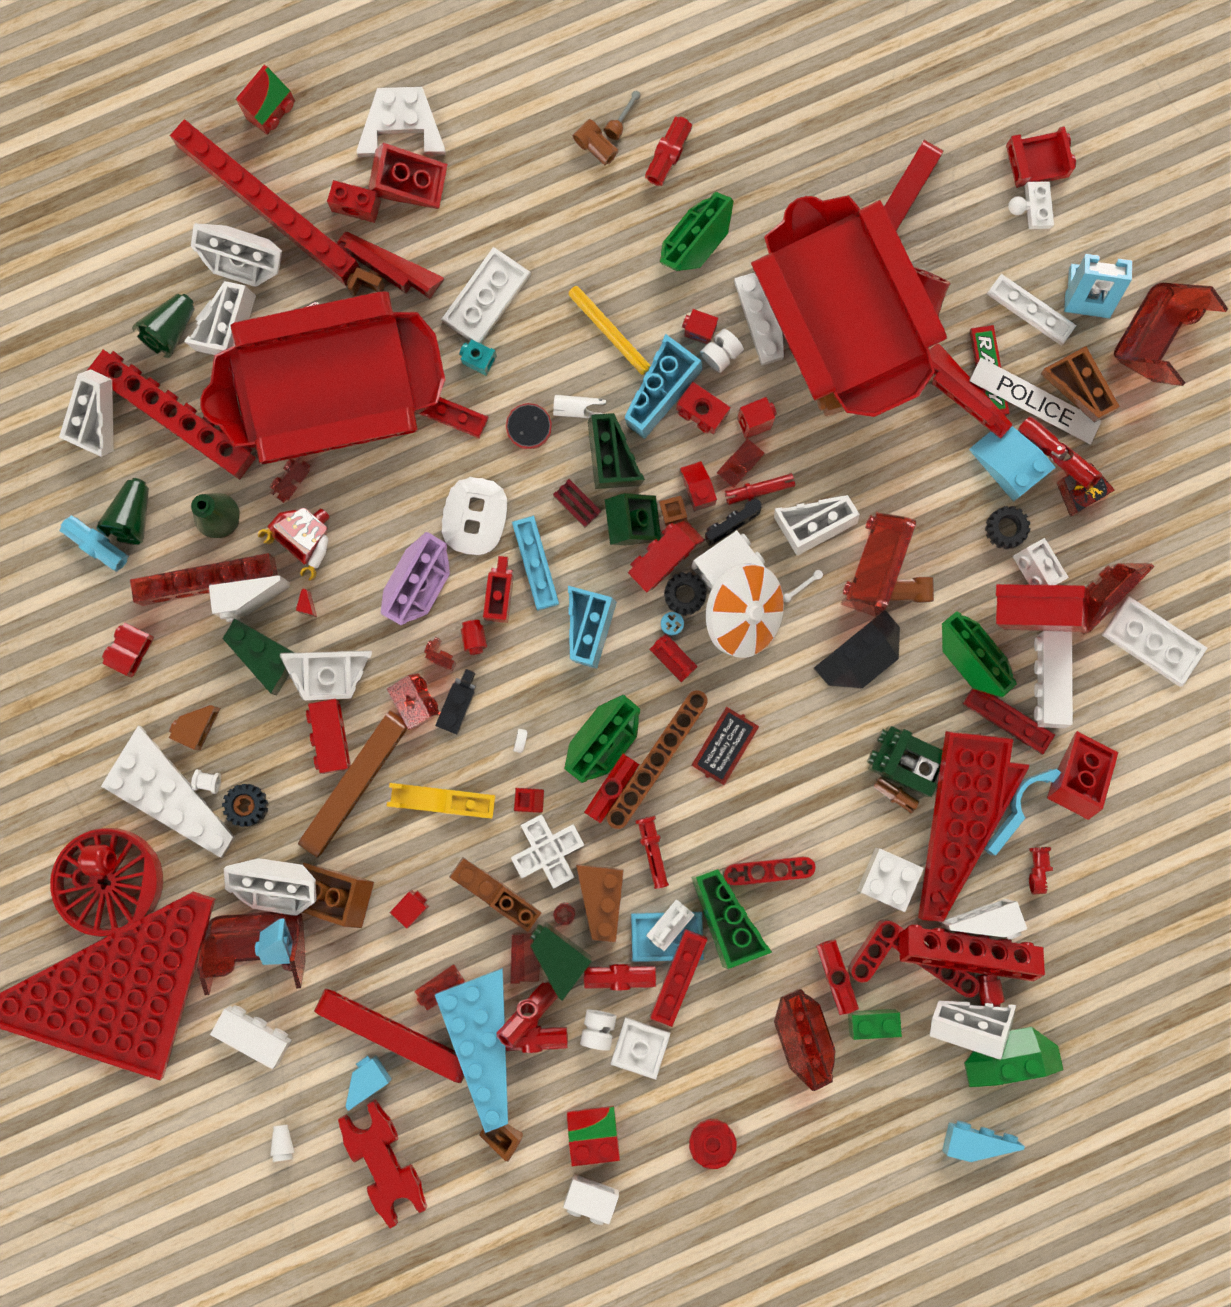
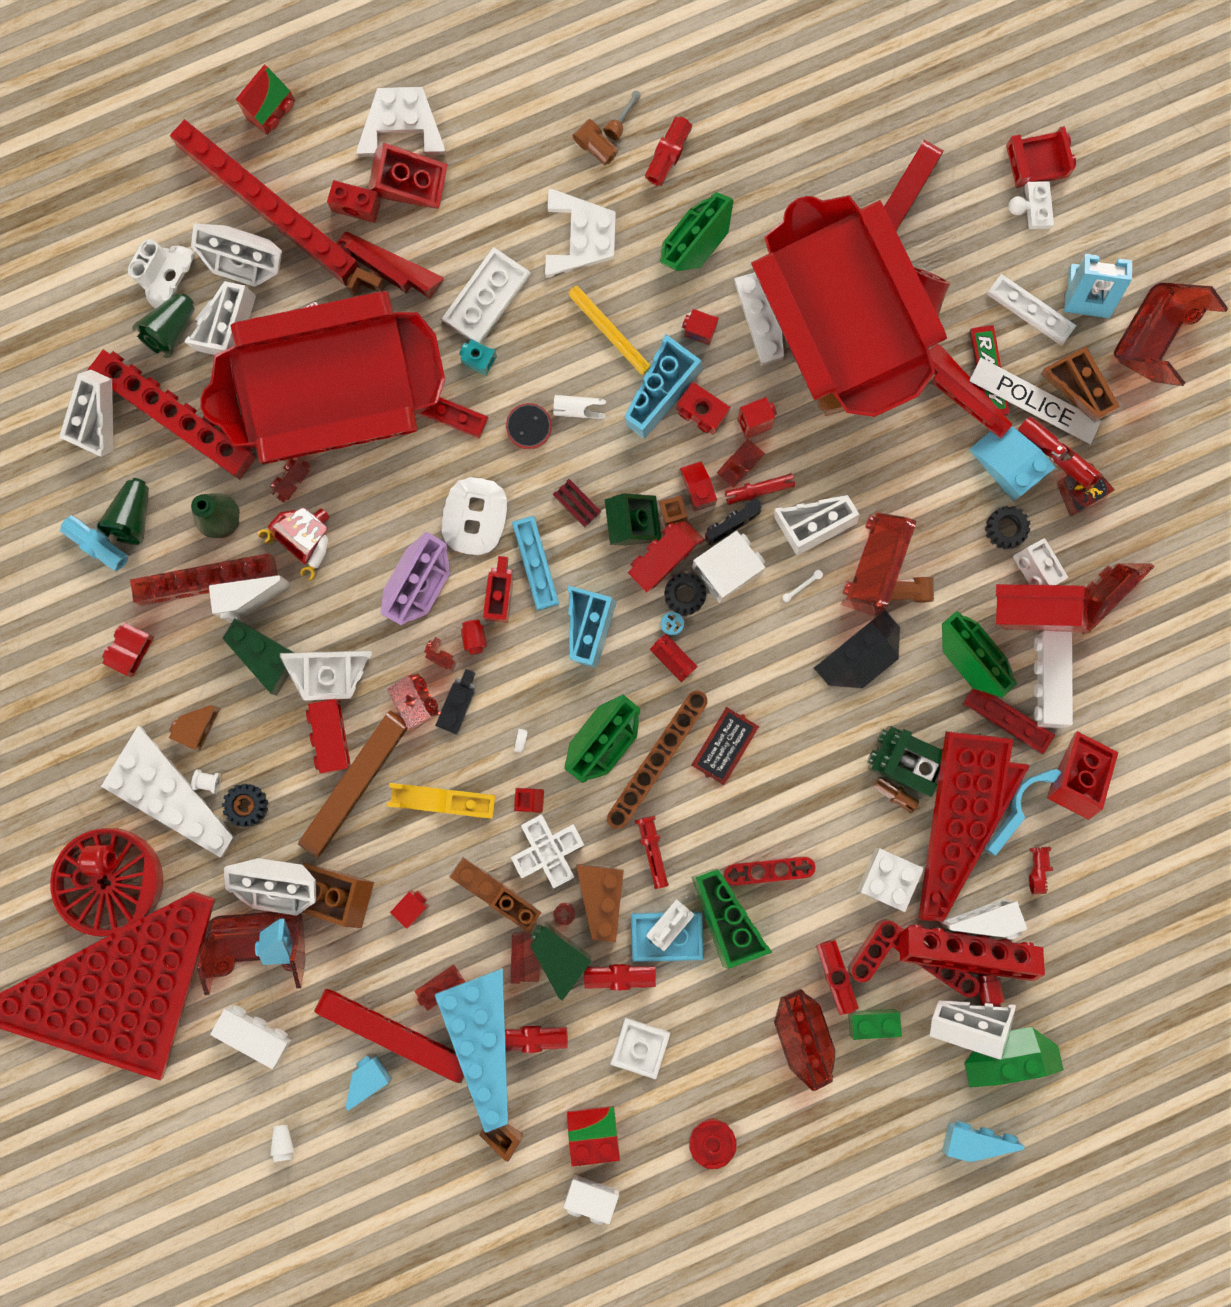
(153, 263): none -> white piece
(305, 604): red slope -> none
(390, 1179): red piece -> none
(519, 1024): red piece -> none
(591, 233): none -> white wing
(598, 1030): white wheel -> none
(611, 457): dark green wedge -> none
(619, 774): red piece -> none
(678, 977): red plate -> none
(725, 347): white wheel -> none
(744, 610): dish -> none
(1154, 641): white tile -> none

